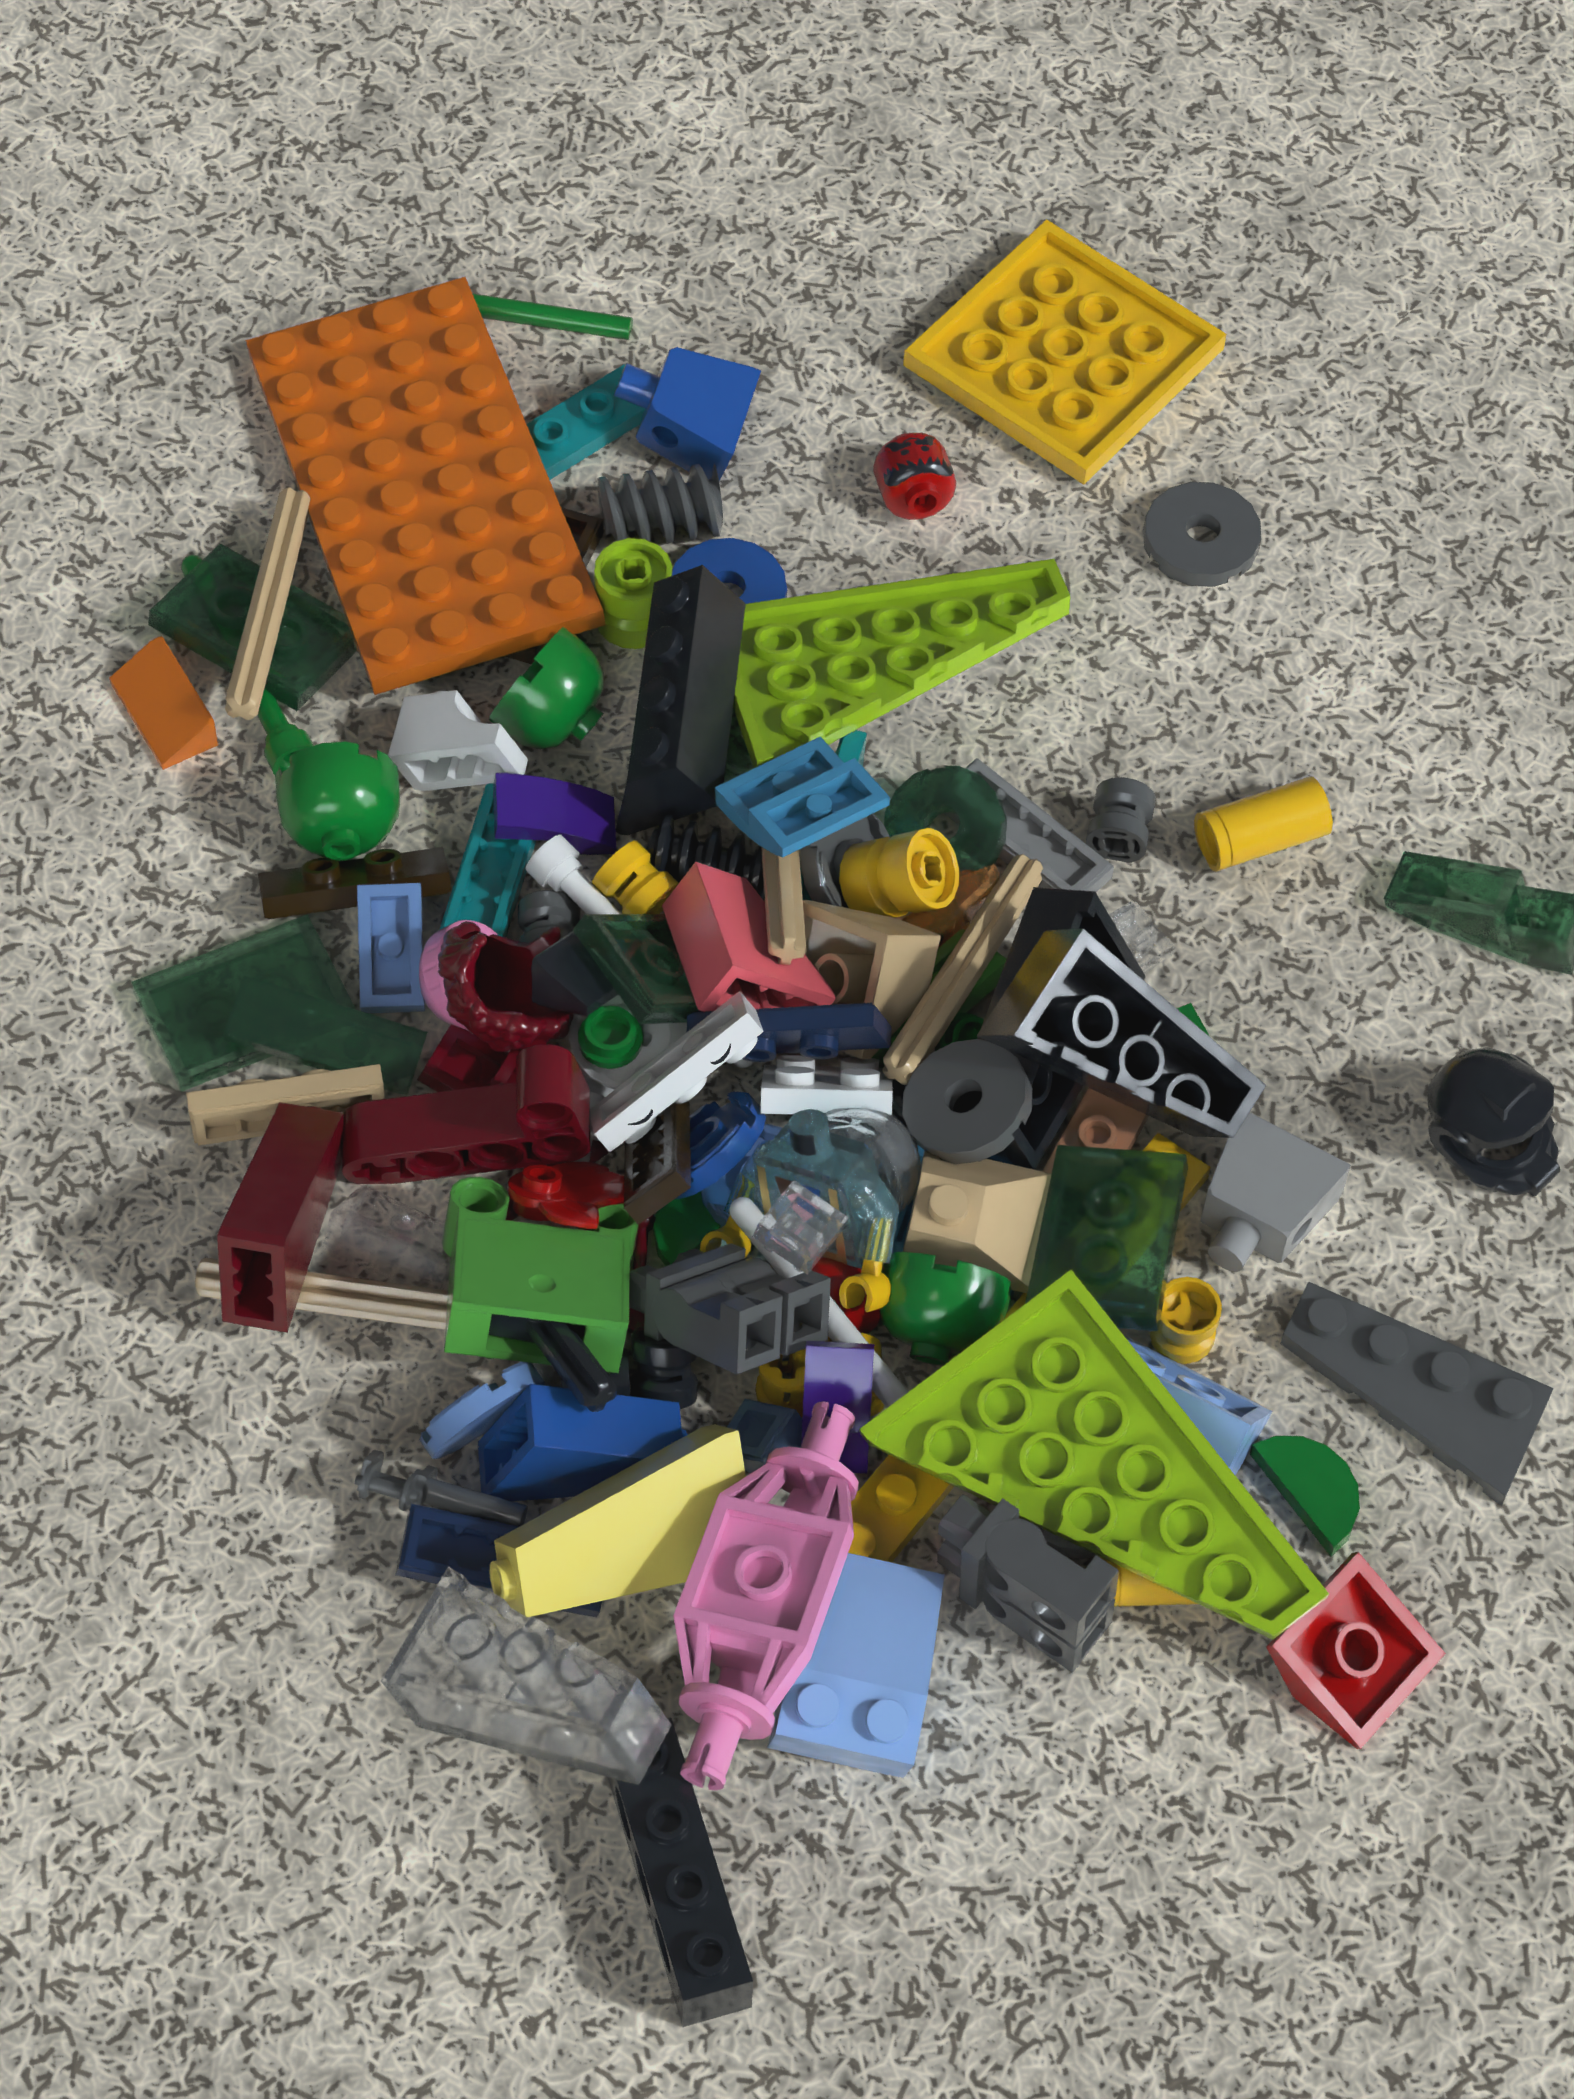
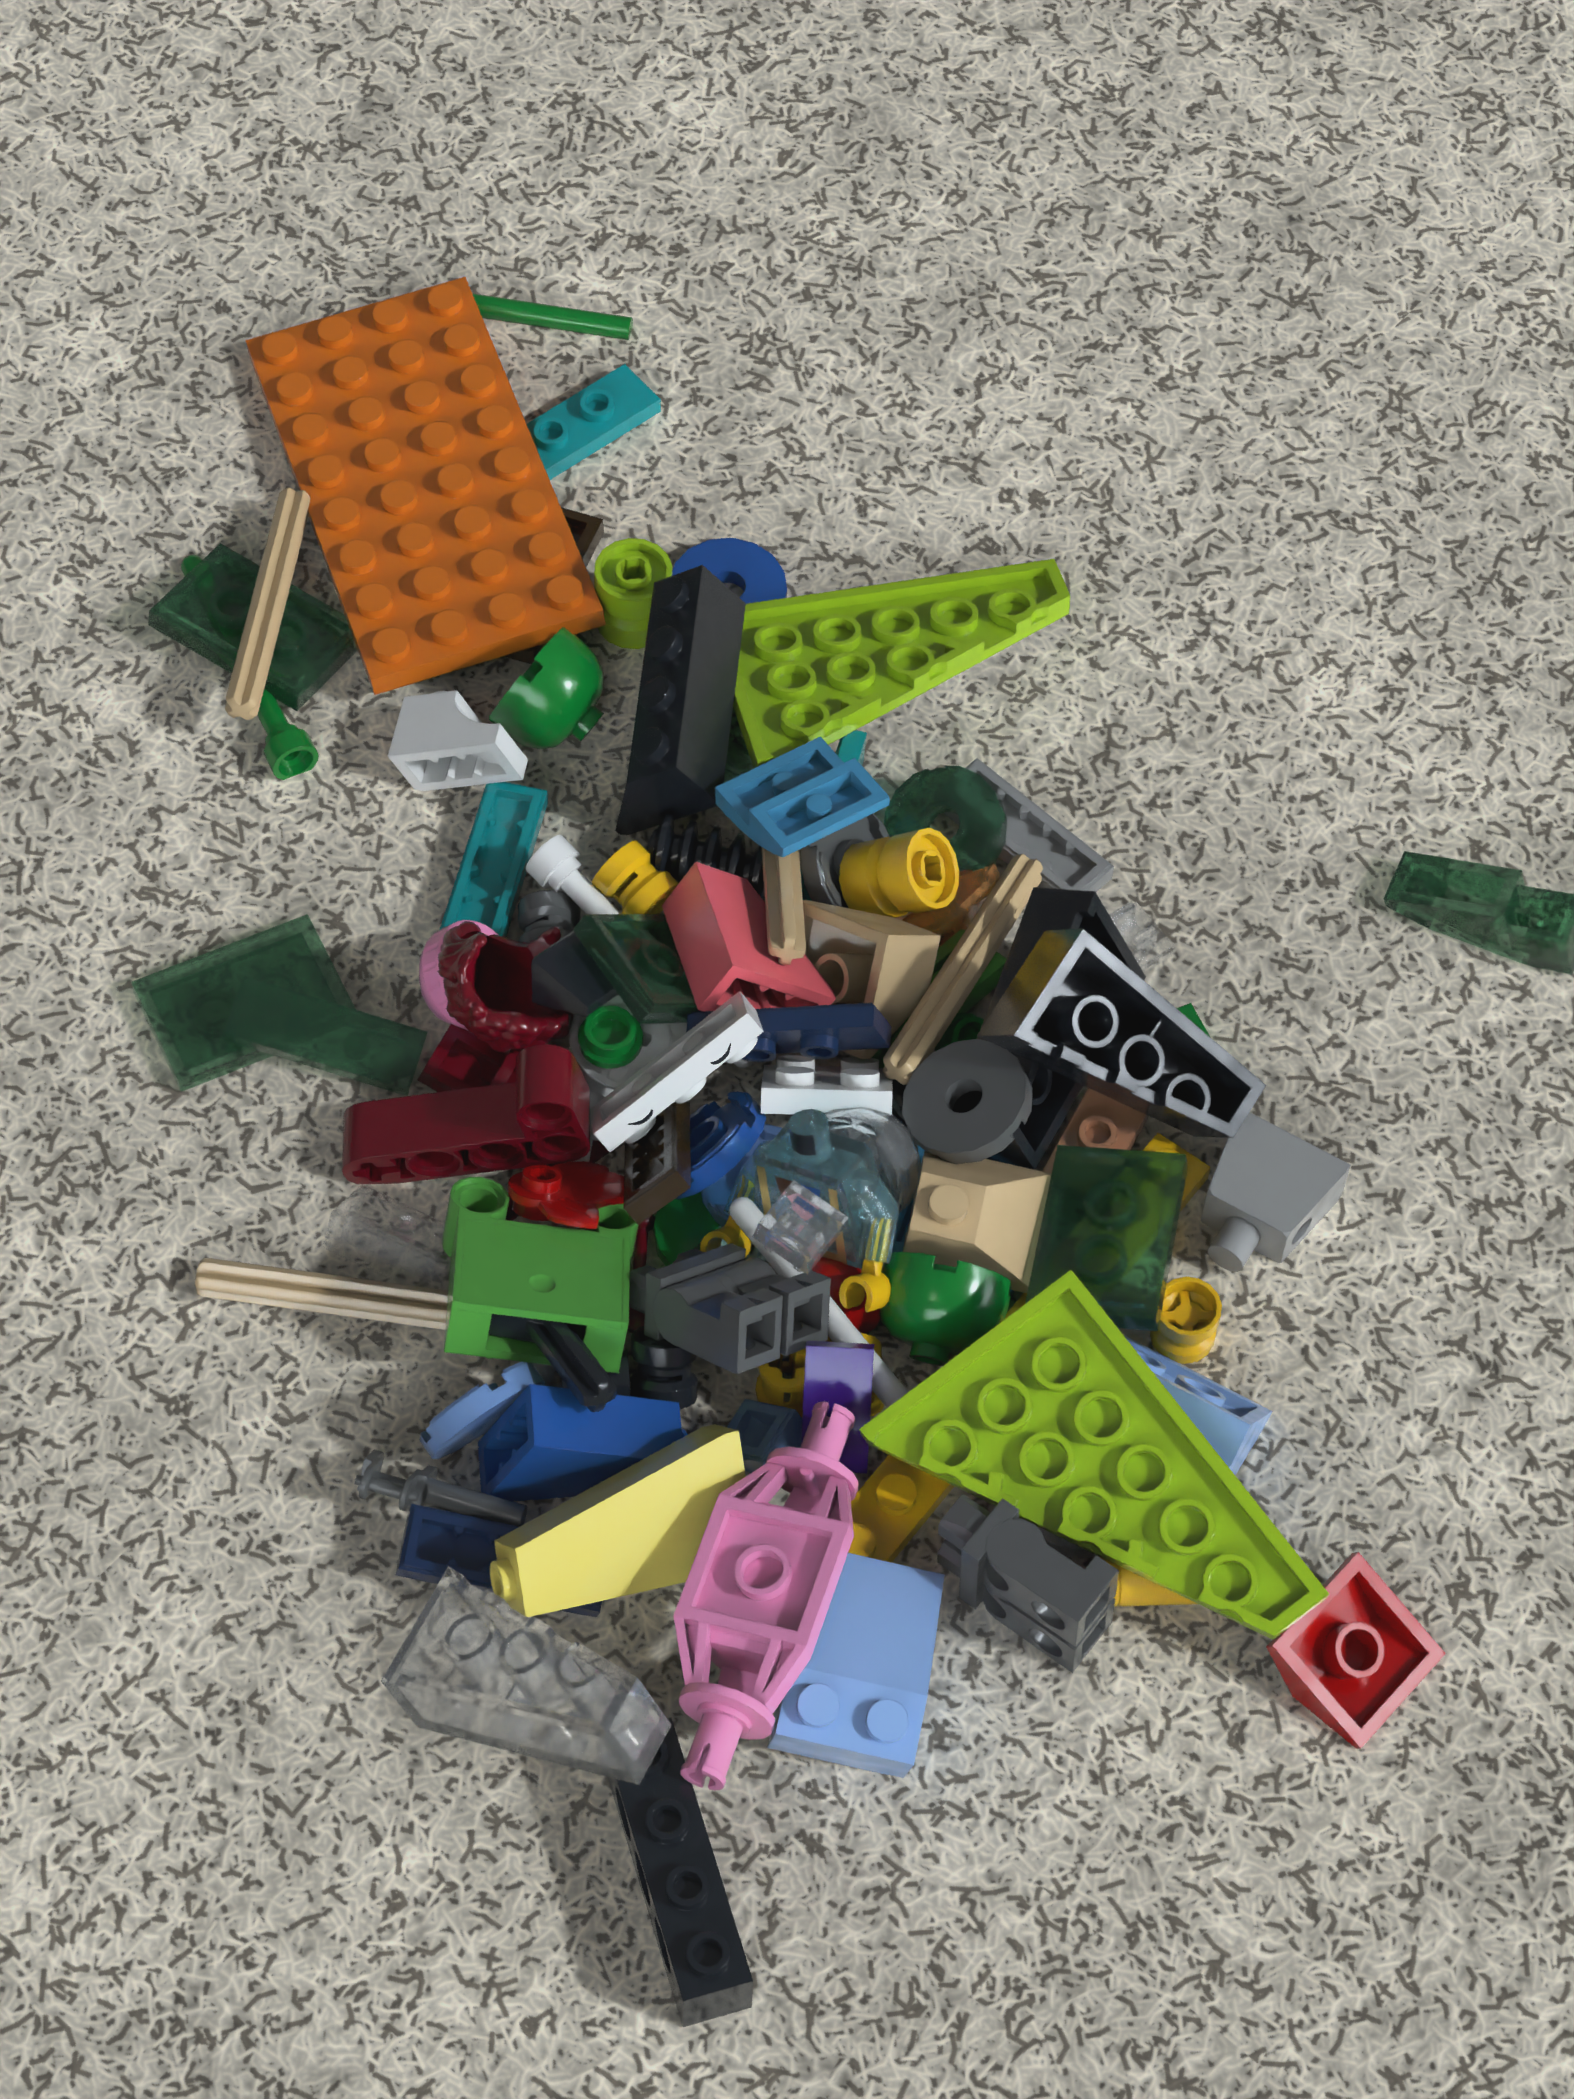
(164, 704): orange slope -> none
(248, 1107): tan plate -> none
(278, 1216): dark red slope -> none
(332, 885): dark brown plate -> none
(338, 799): green cylinder -> none
(390, 947): medium blue plate -> none
(547, 807): dark purple slope -> none
(661, 506): dark grey piece -> none
(691, 407): blue torso -> none
(913, 472): red head -> none
(1064, 351): yellow plate -> none
(1121, 820): dark grey wheel -> none
(1206, 506): dark grey tile -> none
(1263, 823): yellow pin -> none
(1314, 1485): green tile -> none
(1446, 1397): dark grey wing -> none
(1492, 1103): black helmet -> none

